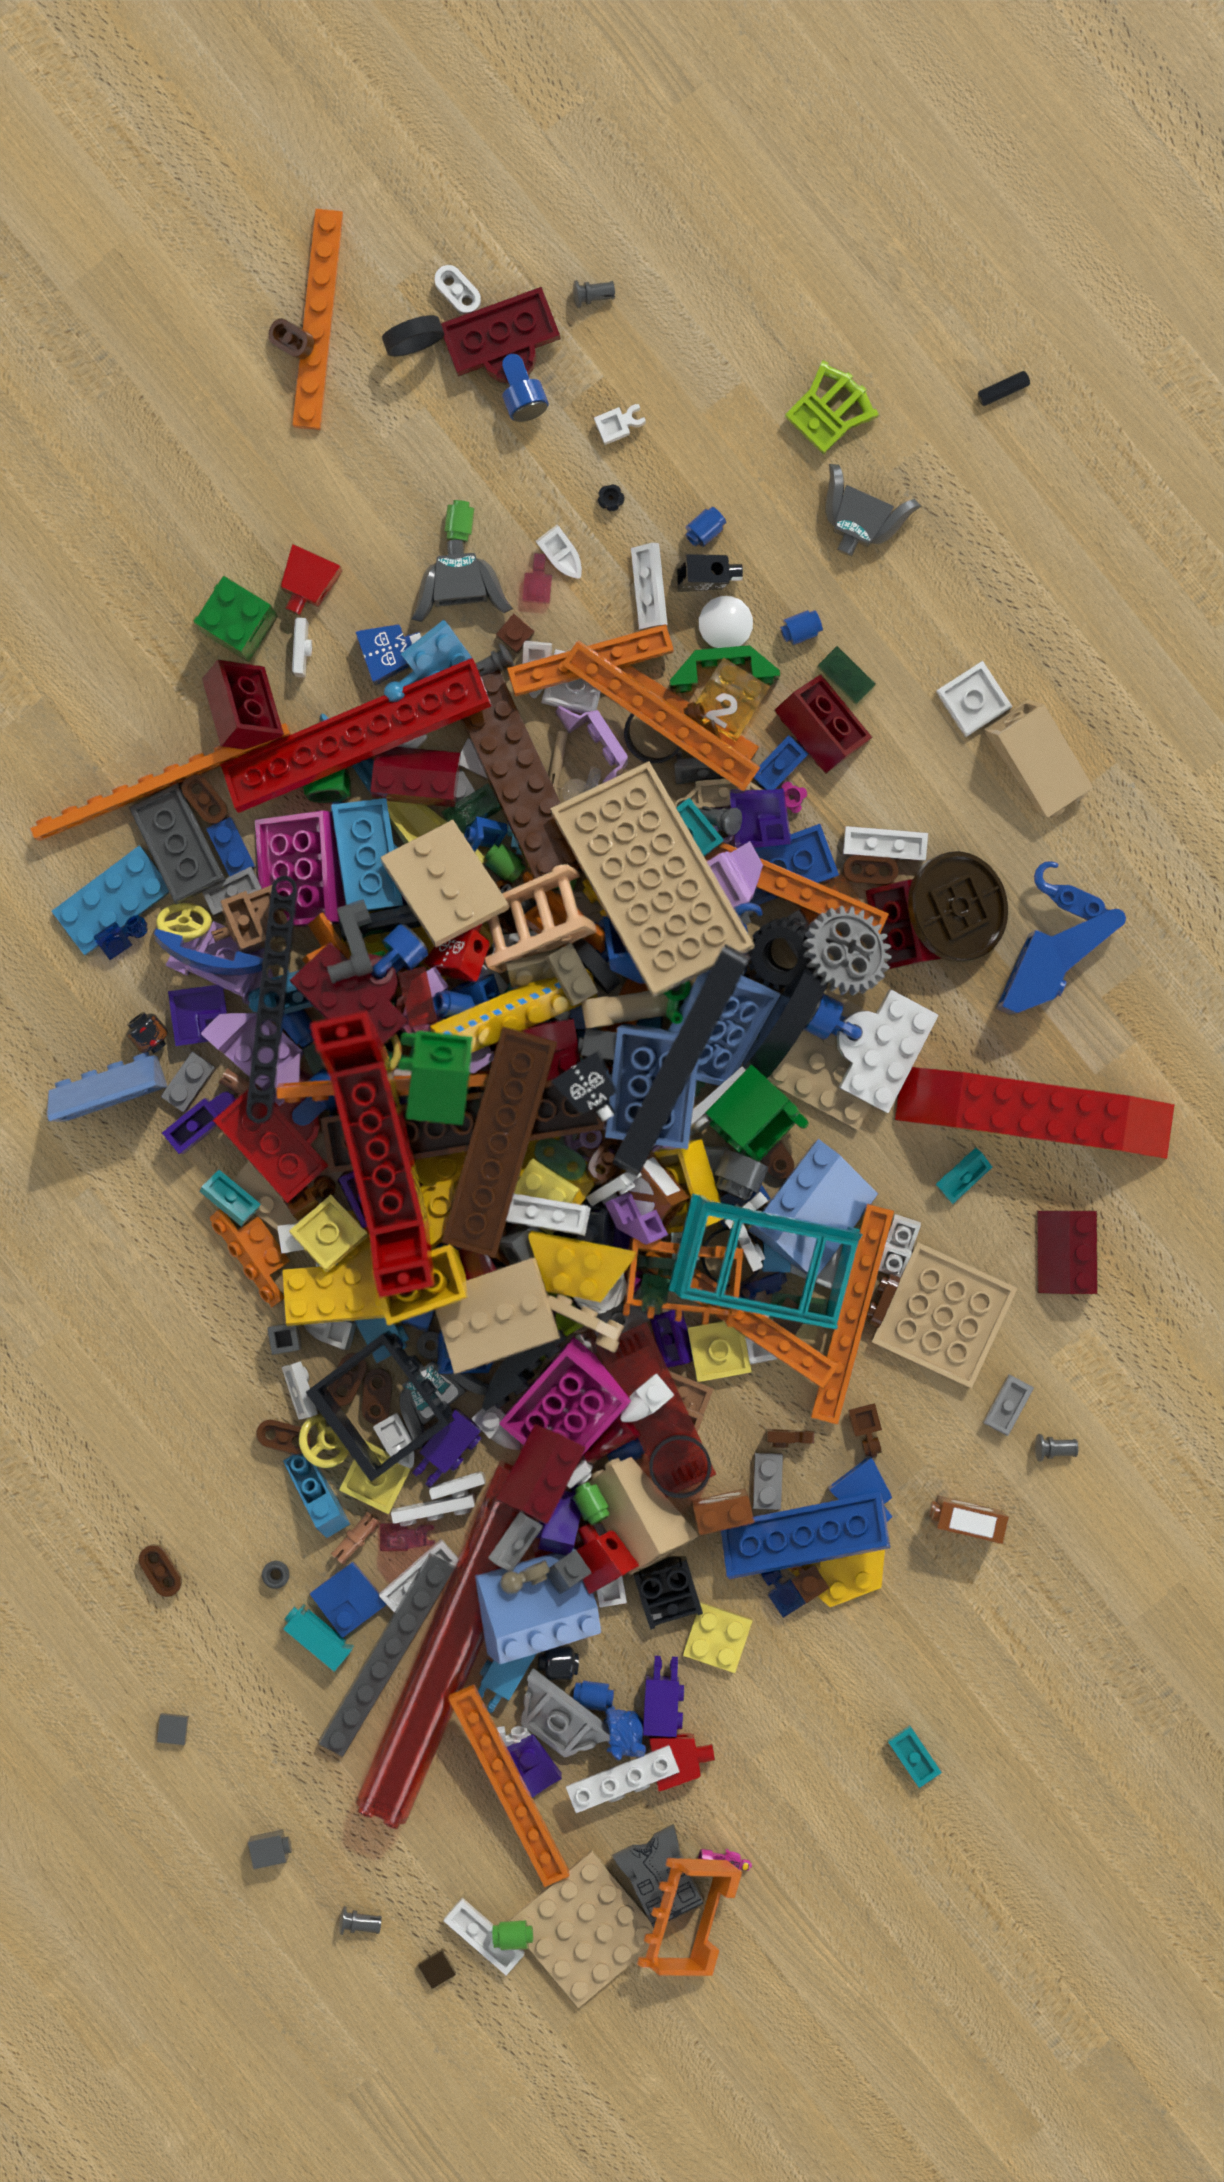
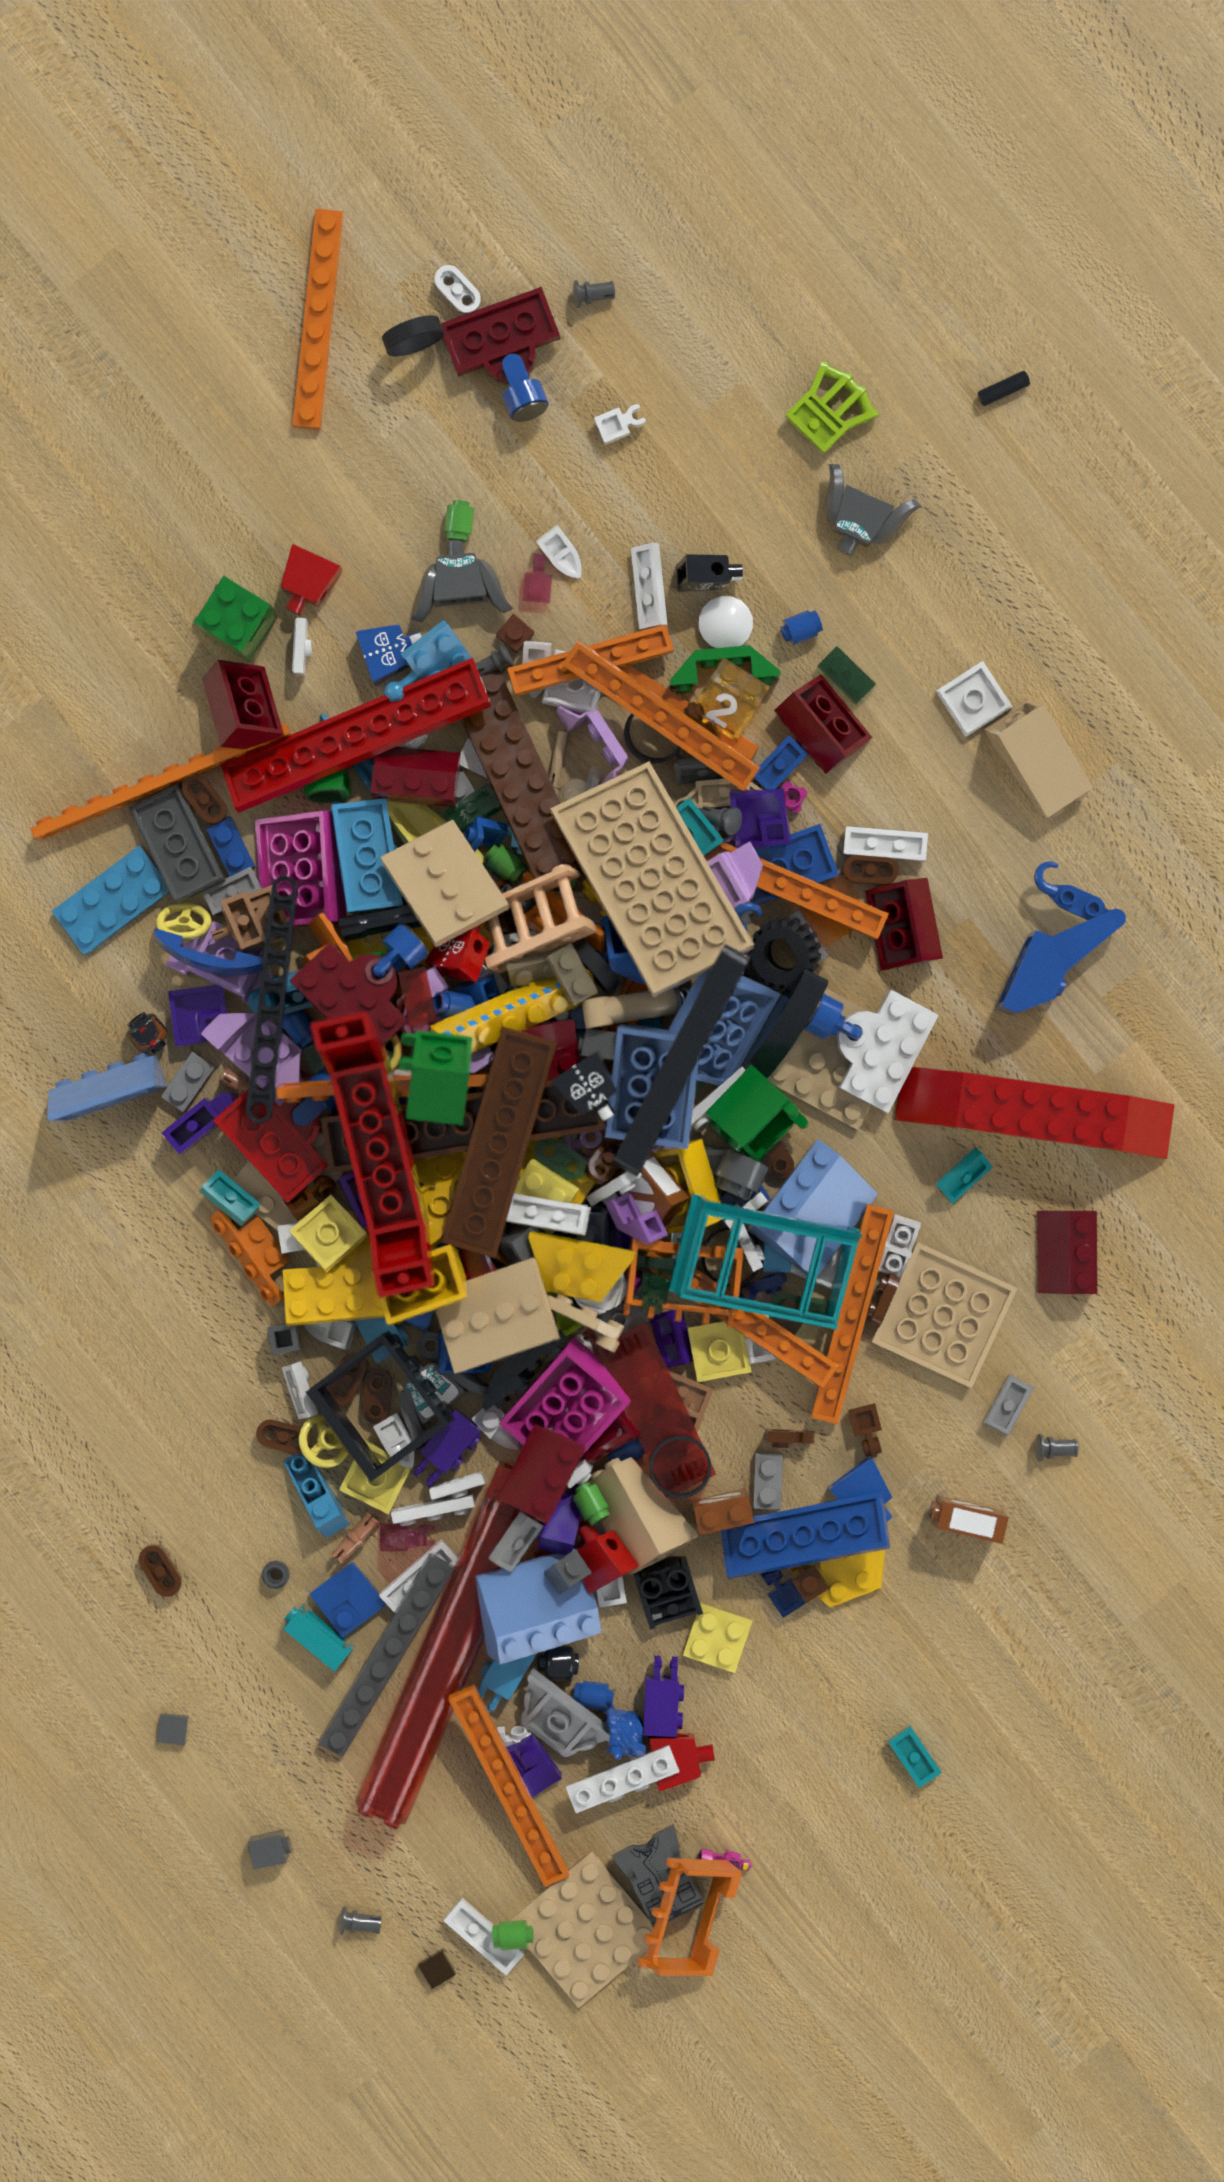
(115, 940): clear blue plate -> none
(291, 338): reddish brown plate -> none
(352, 917): dark grey beam -> none
(512, 1582): dark tan plate -> none
(610, 490): black plate -> none
(646, 1399): white plate -> none
(674, 997): green plate -> none
(705, 527): blue brick -> none
(847, 950): light grey gear -> none
(958, 906): dark brown plate -> none

